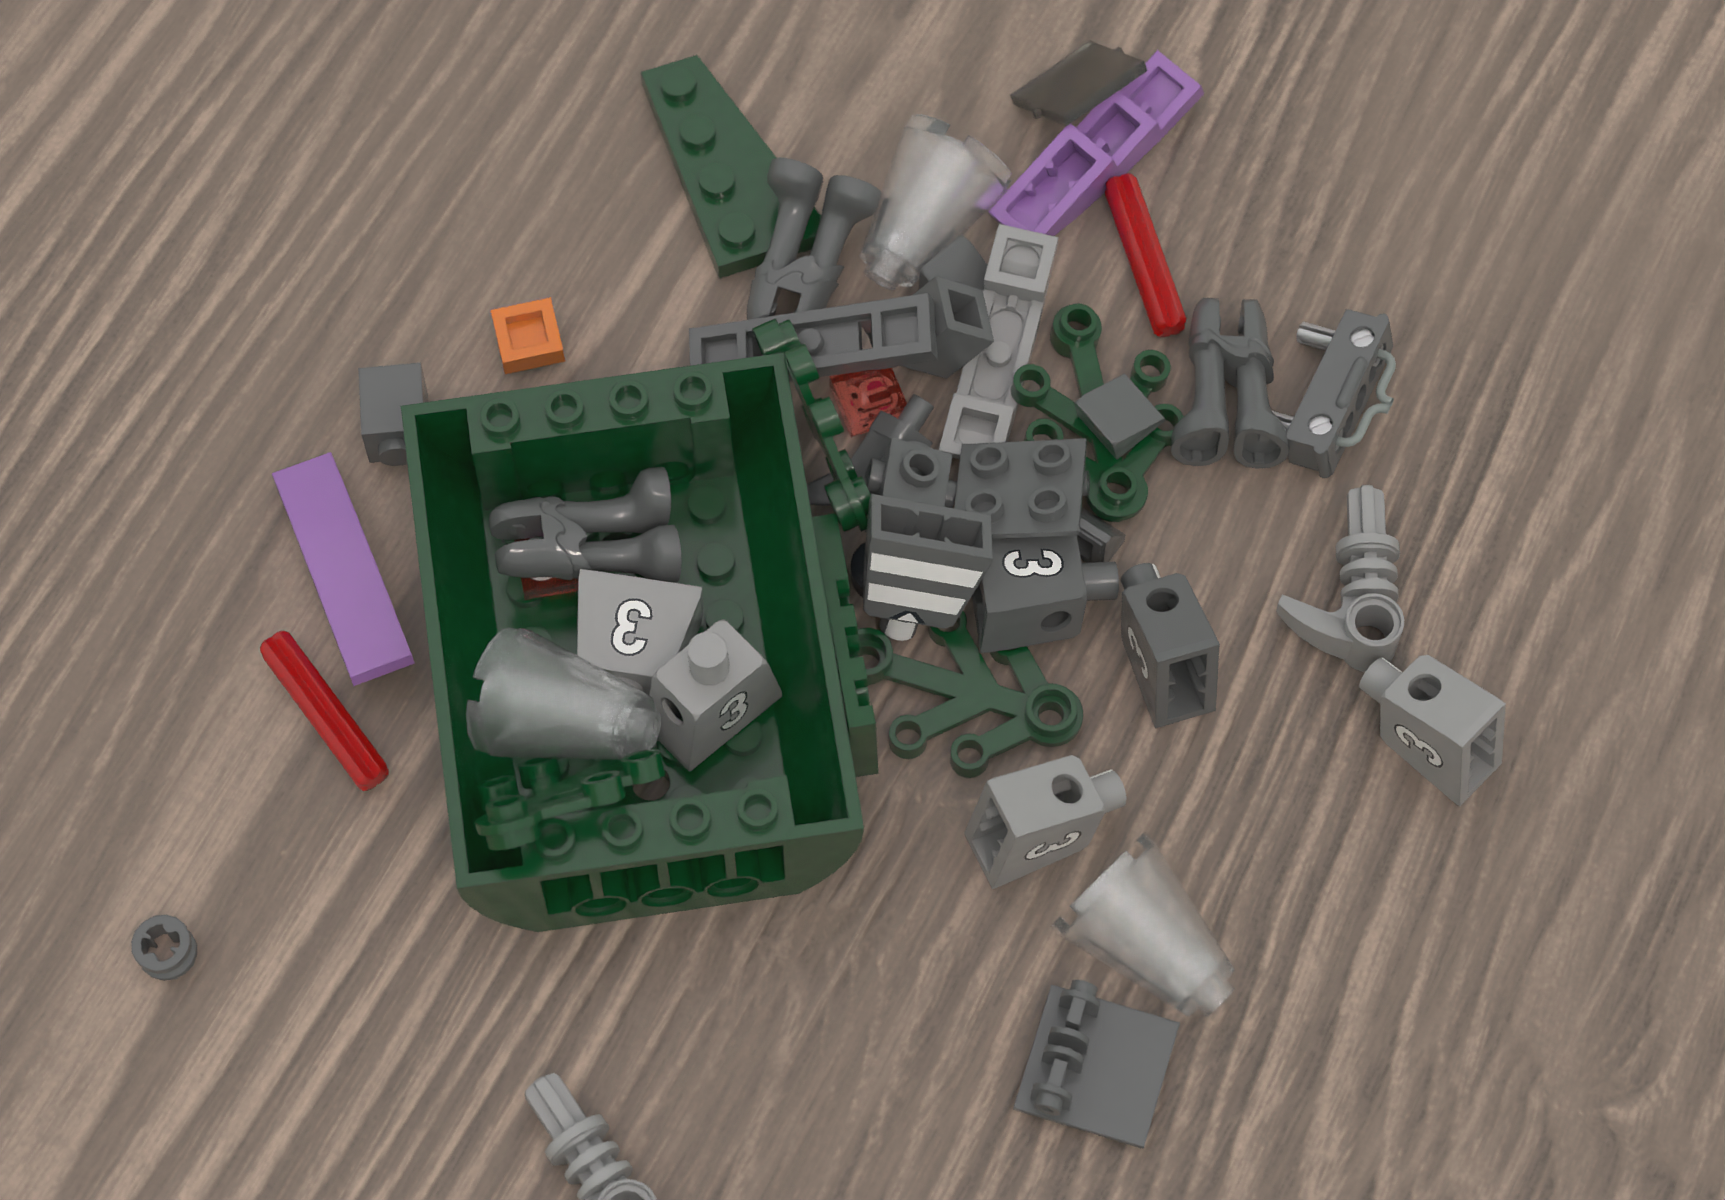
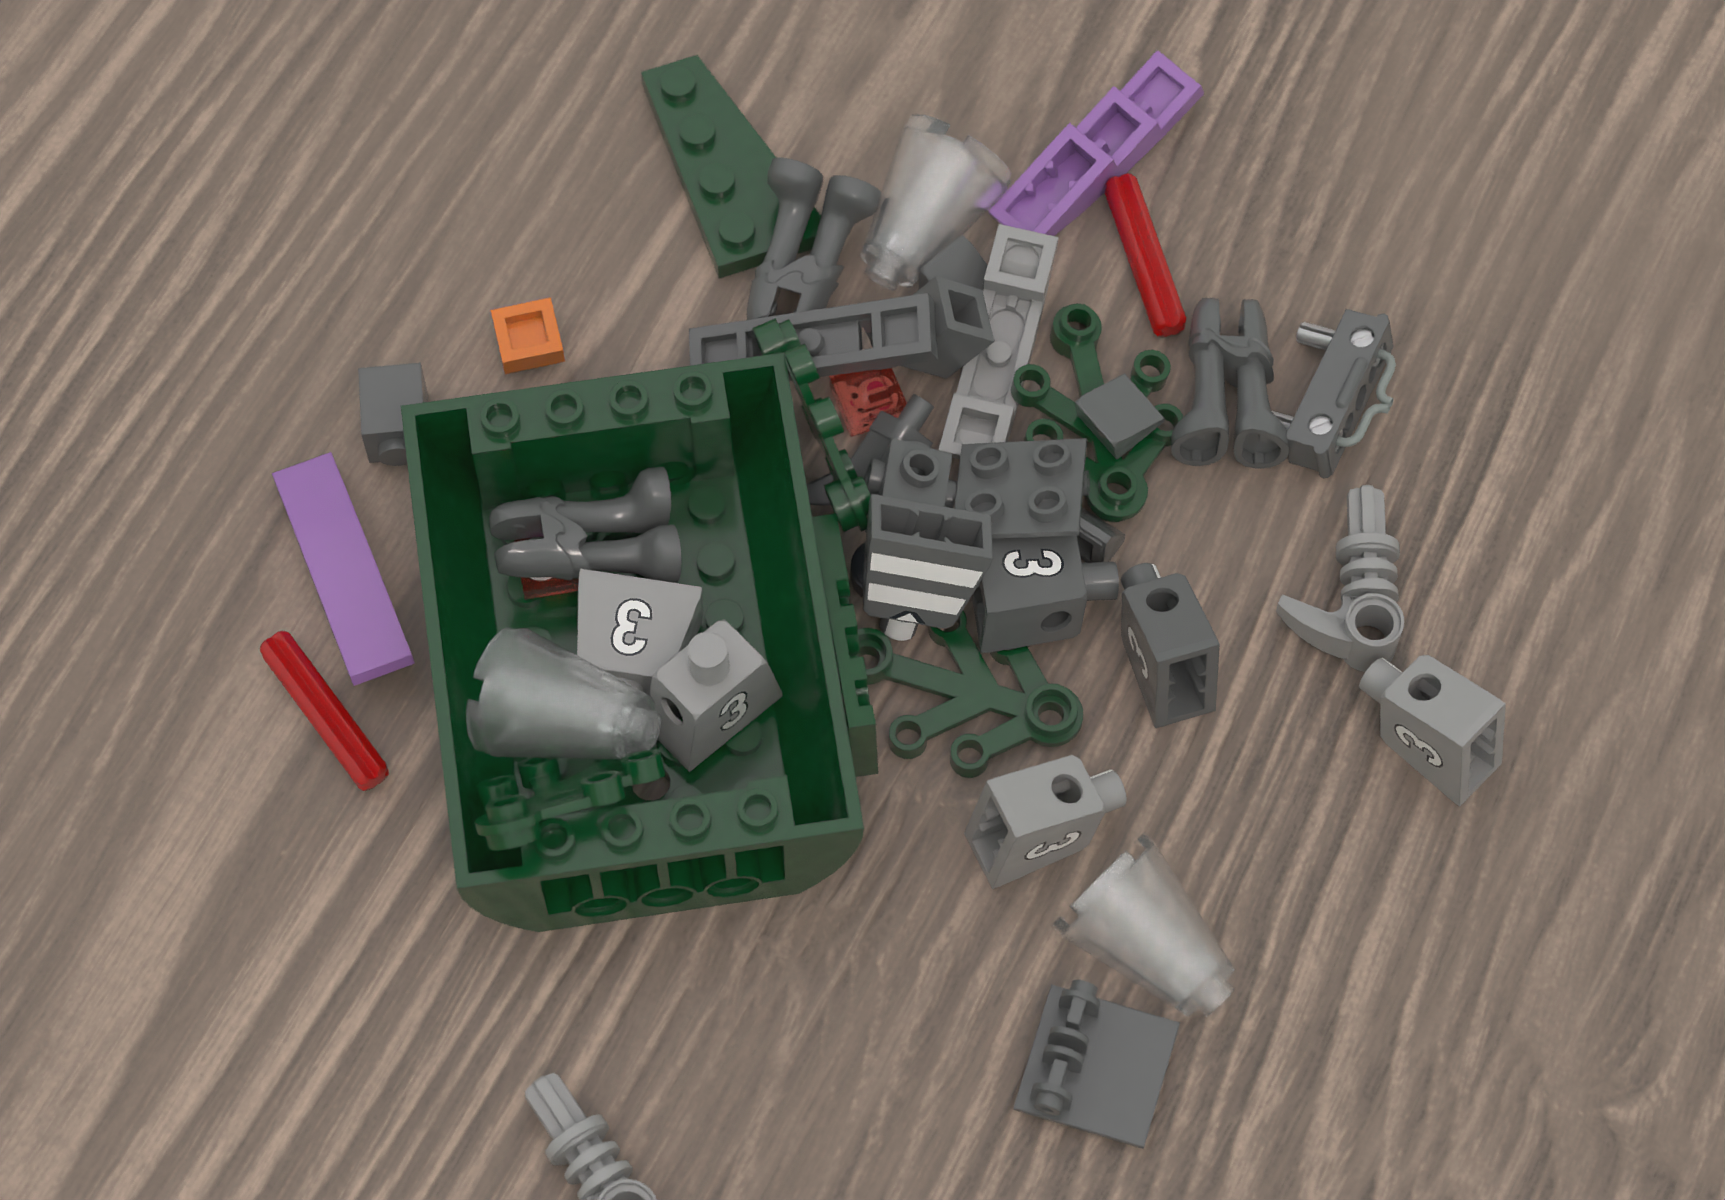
(183, 956): dark grey bush -> none
(1078, 83): clear smoke piece -> none

